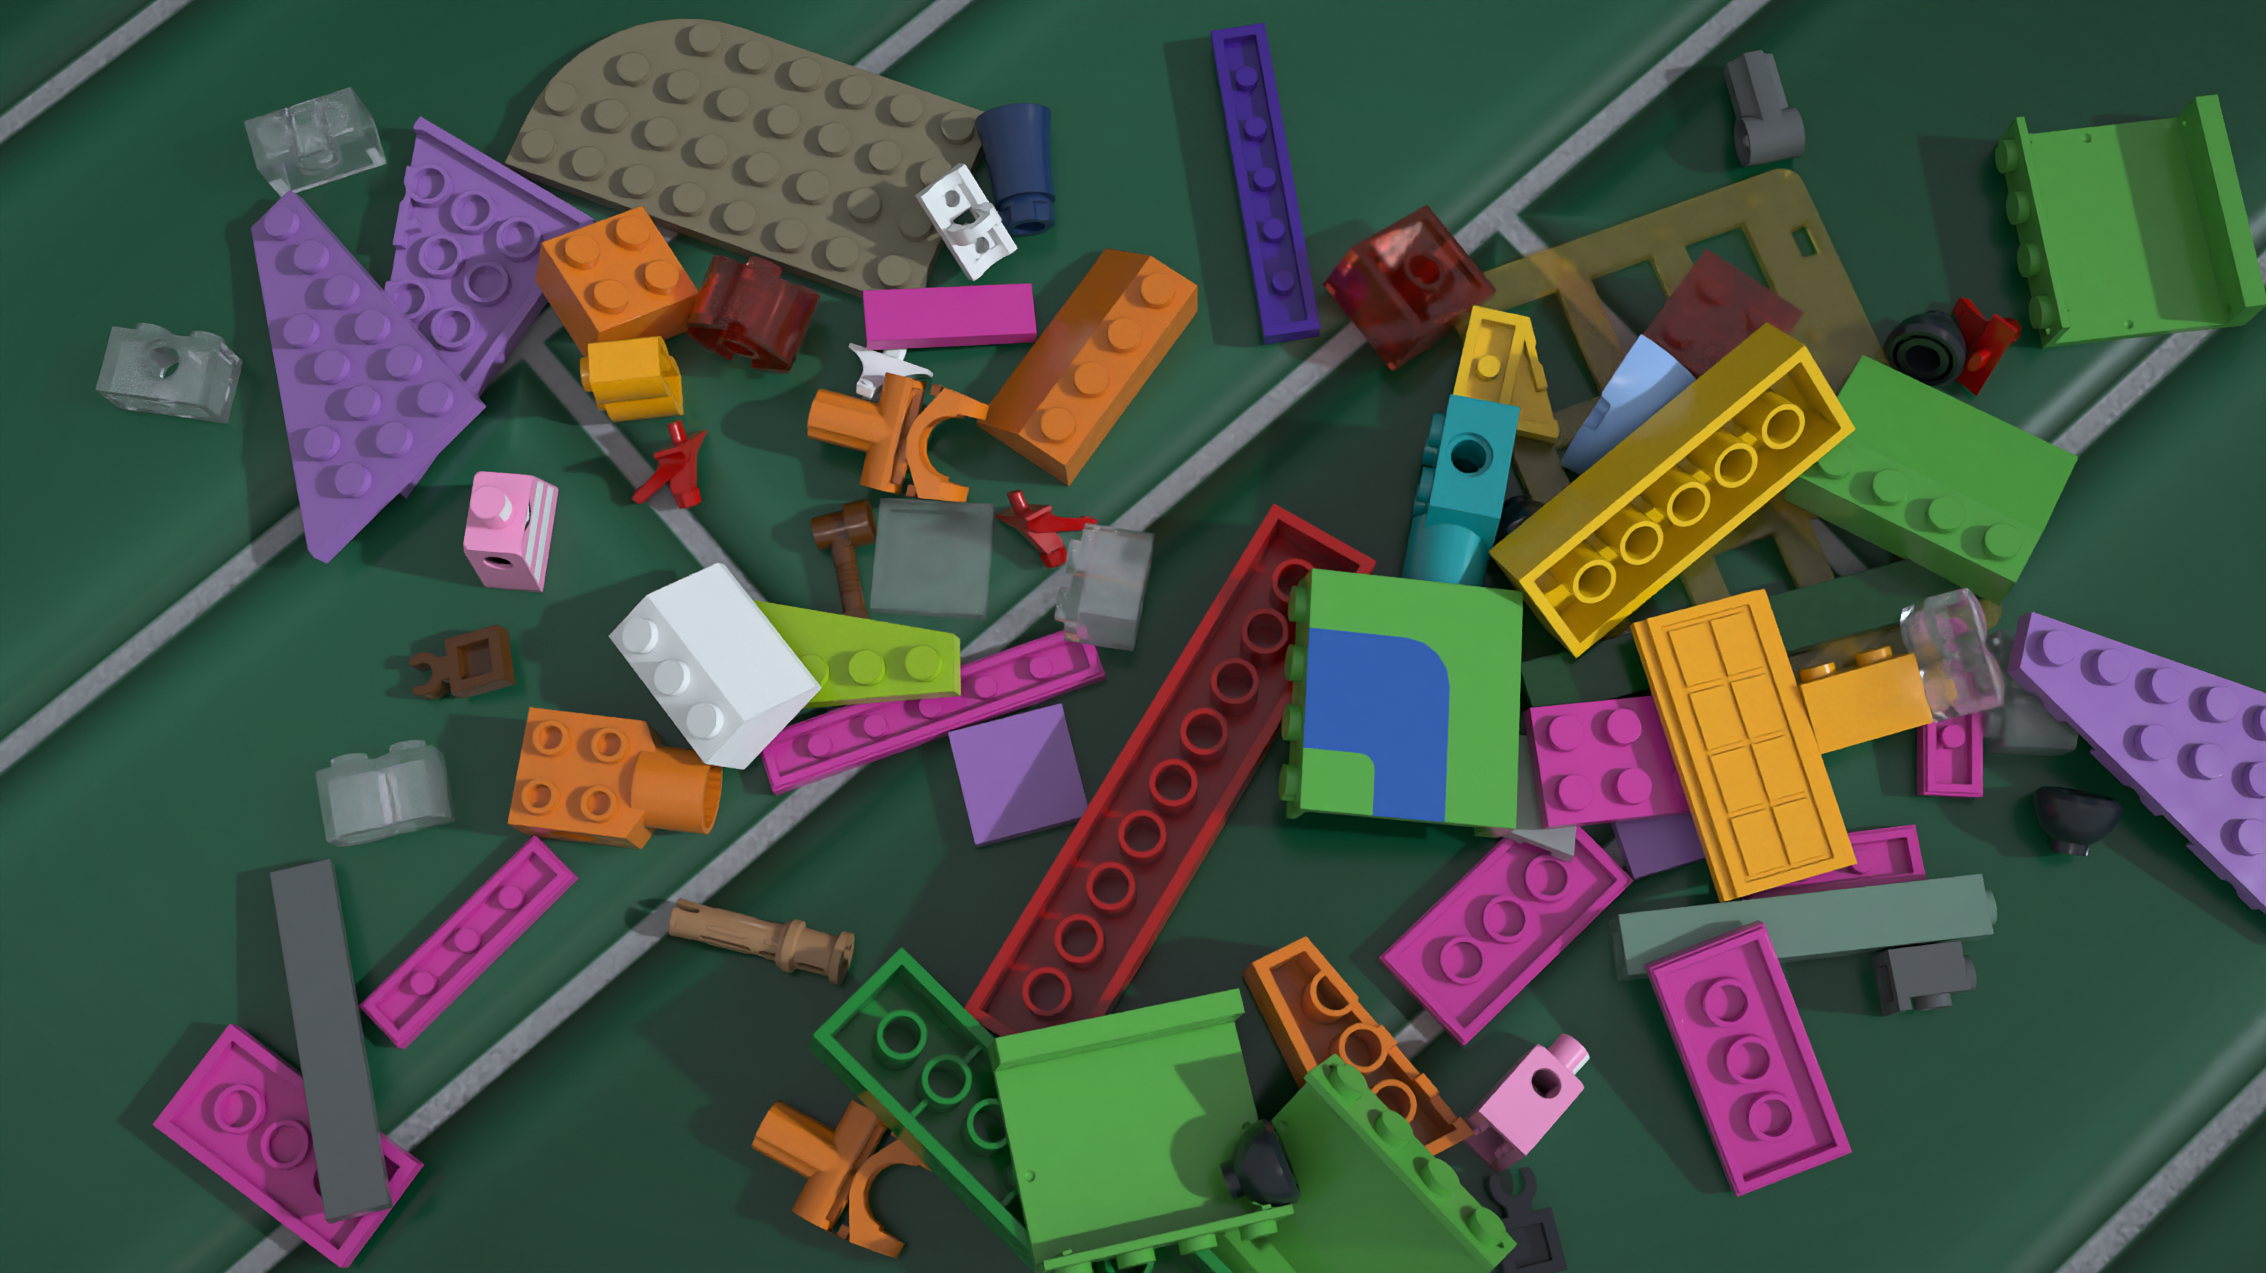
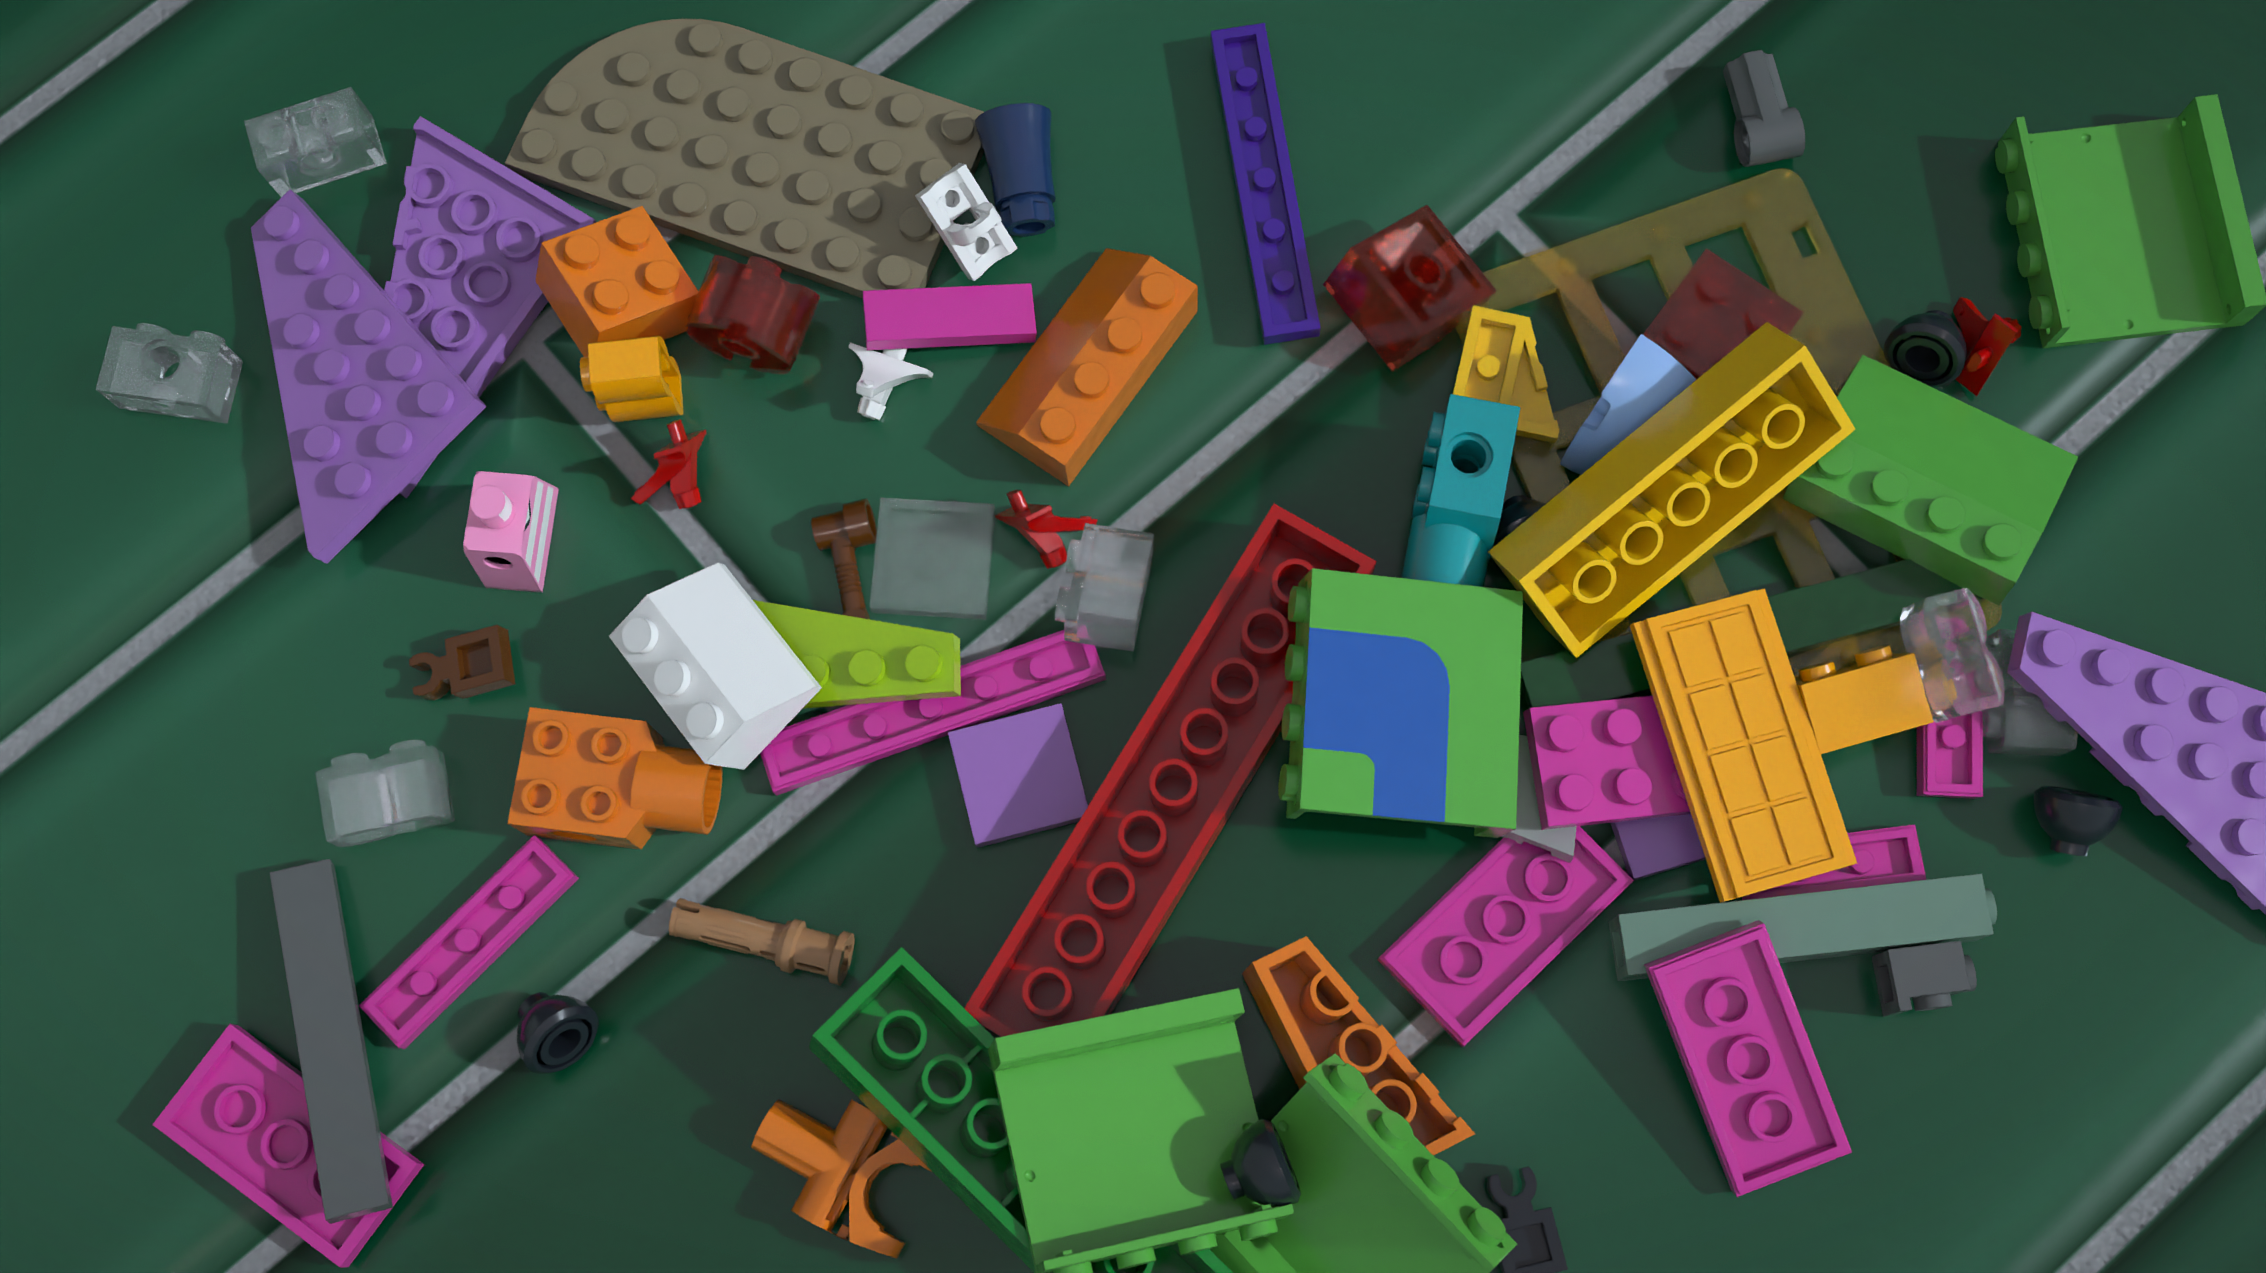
(554, 1031): none -> black brick
(894, 433): orange connector -> none
(1526, 1102): bright pink torso -> none

